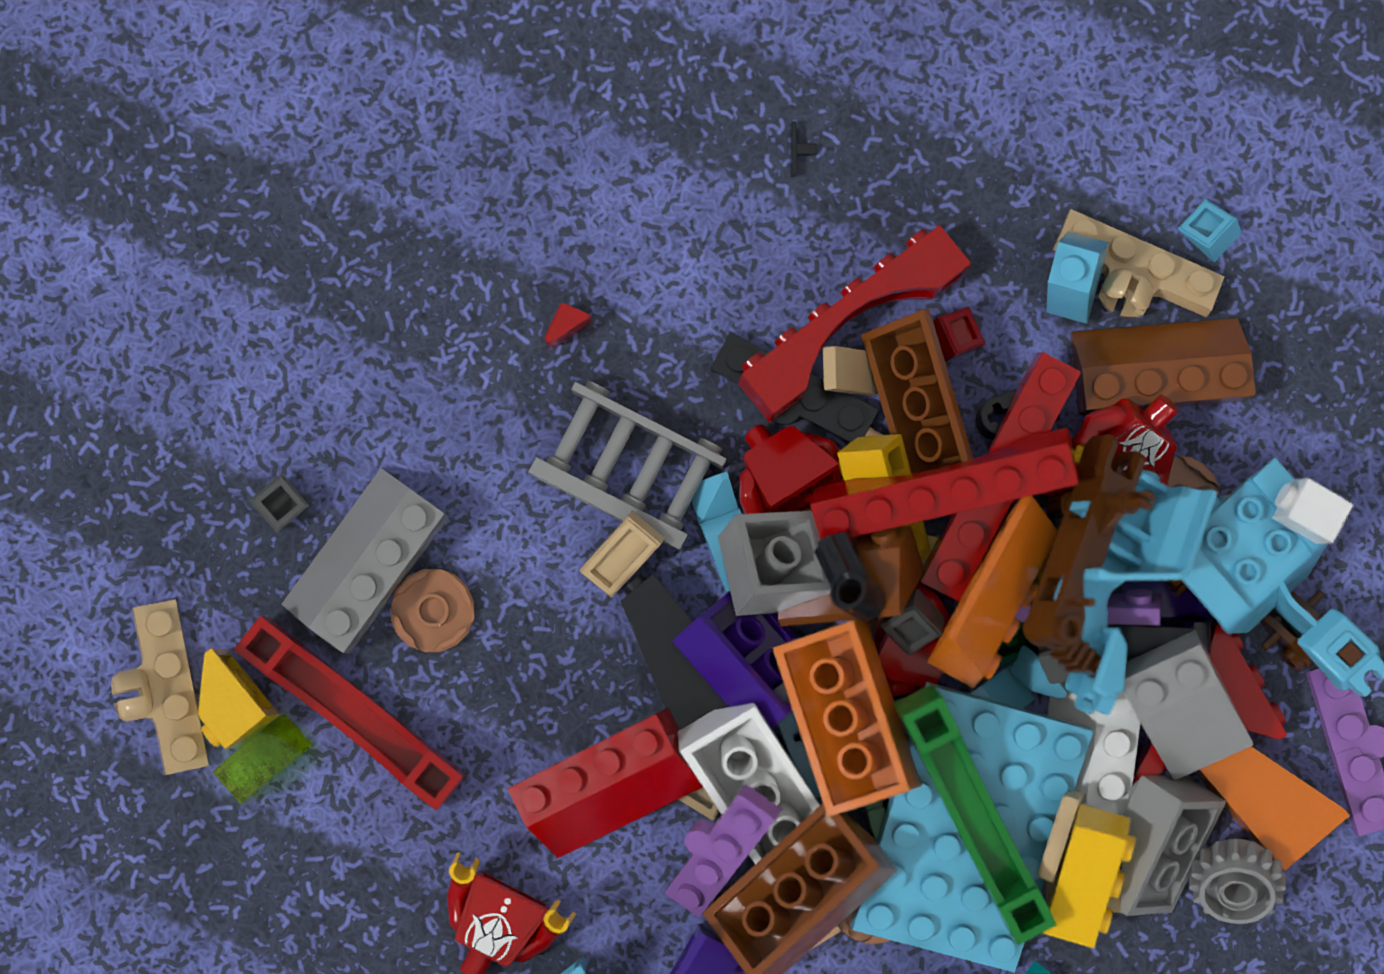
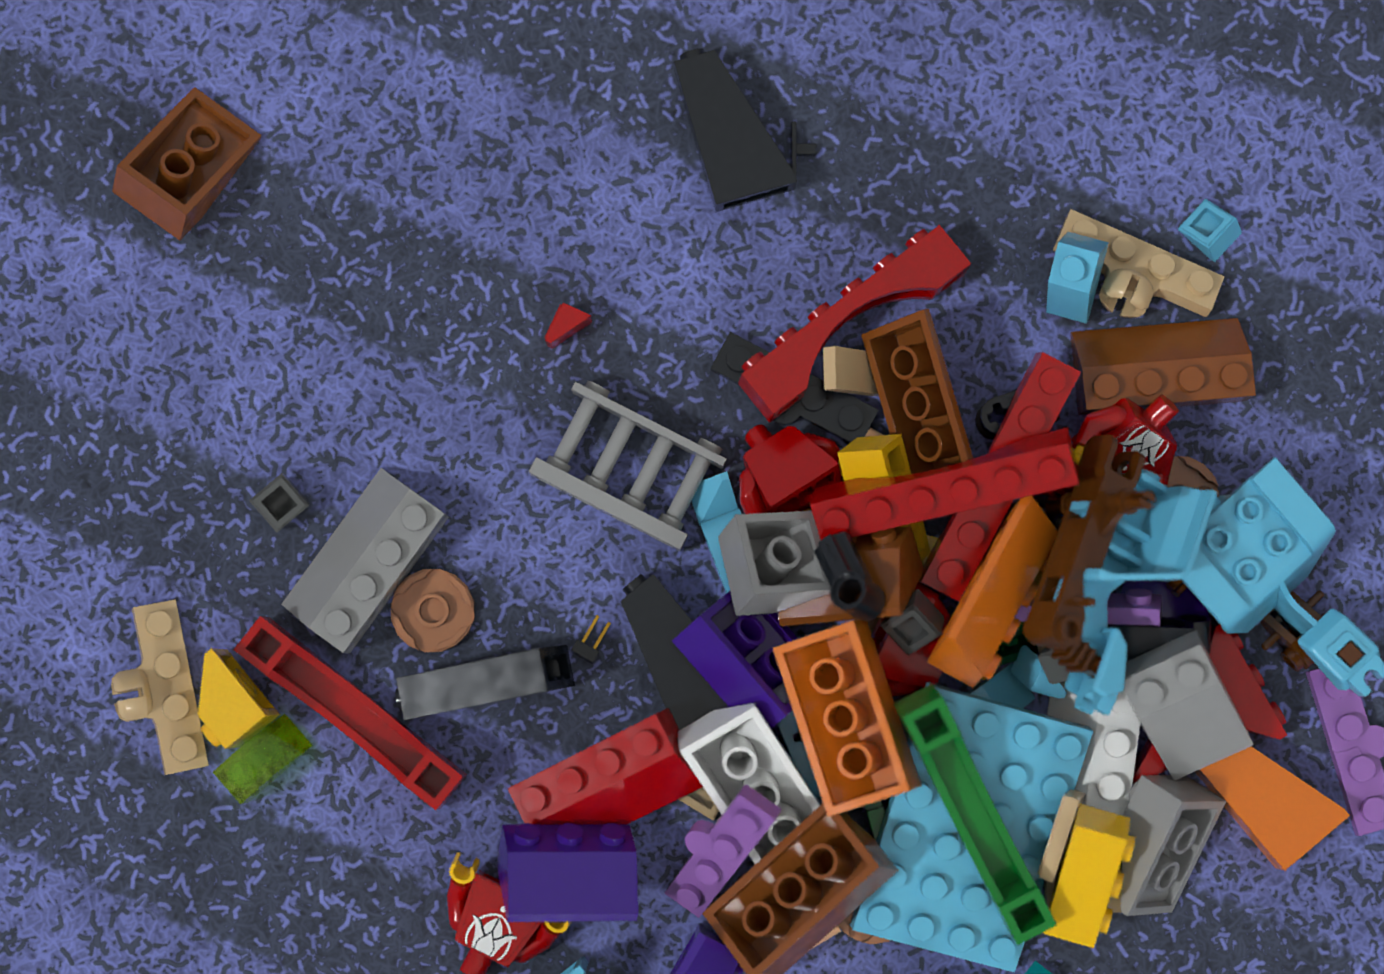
(184, 163): none -> dark orange slope
(484, 682): none -> black slope
(568, 872): none -> dark purple slope
(585, 651): none -> black piece
(622, 554): tan tile -> none
(730, 139): none -> black slope
(958, 333): red slope -> none
(1237, 881): light grey gear -> none
(1311, 510): white brick -> none

